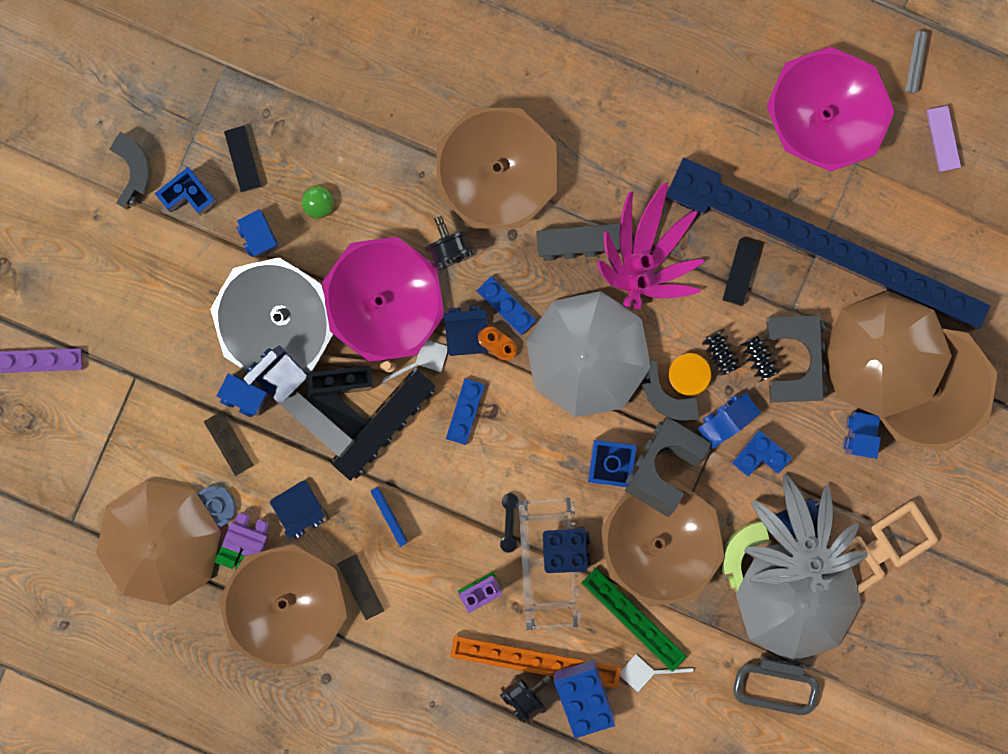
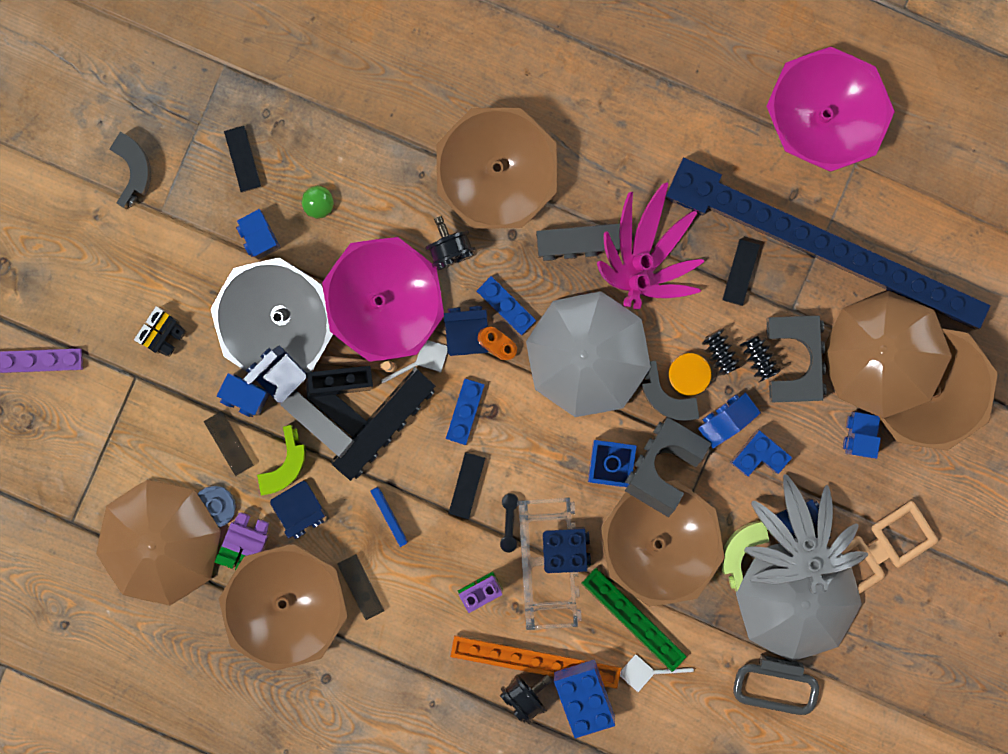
(156, 341): none -> black hips
(184, 188): blue brick -> none
(290, 469): none -> lime arch
(466, 485): none -> black tile
(916, 62): light grey axle -> none
(943, 139): lavender tile -> none

